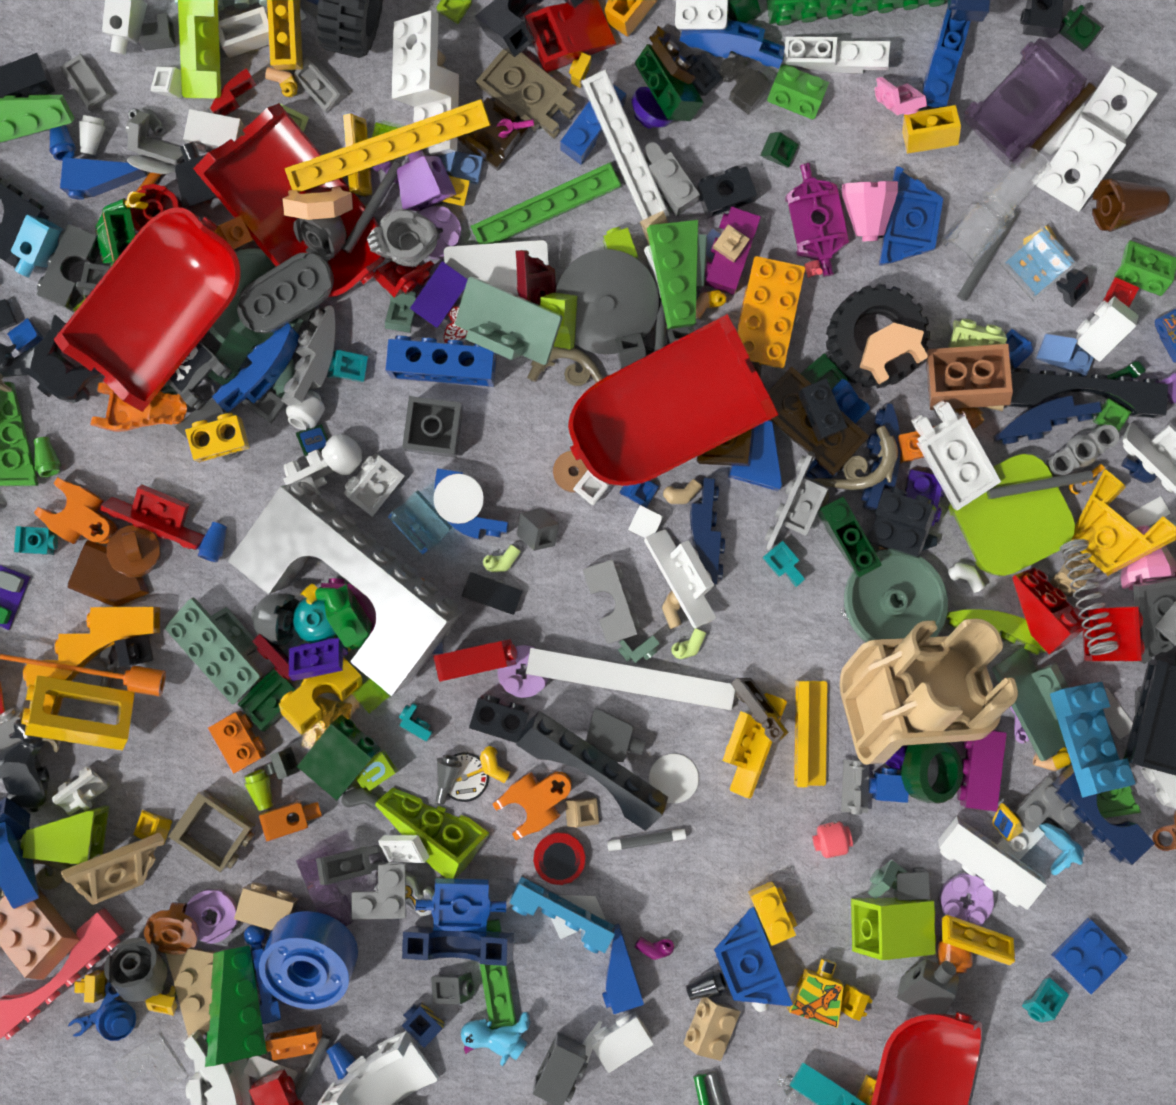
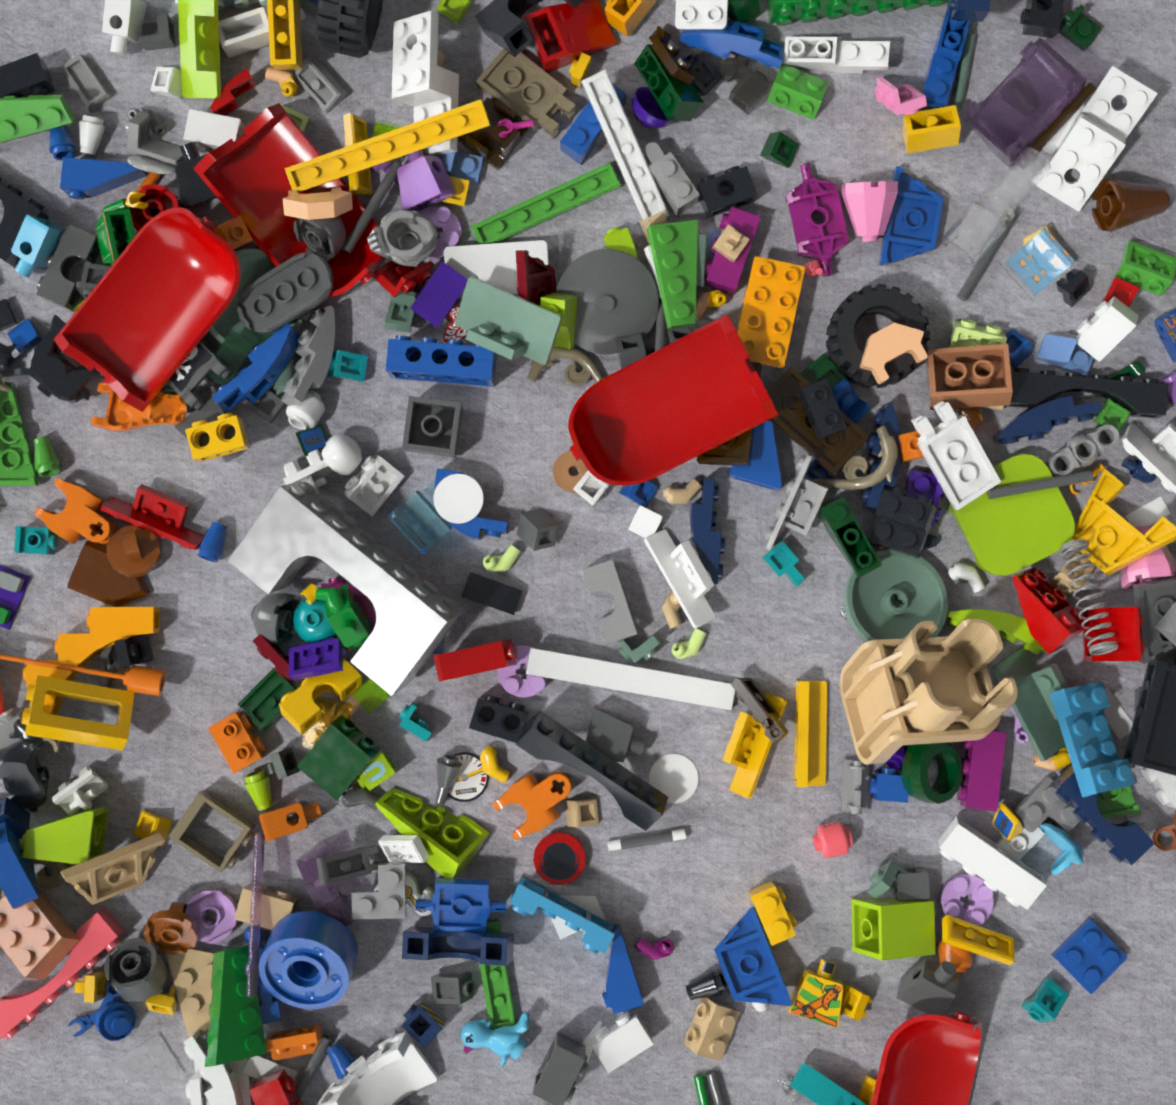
(217, 647): sand green bracket -> none
(252, 966): none -> clear purple bar
(963, 72): none -> sand green bar

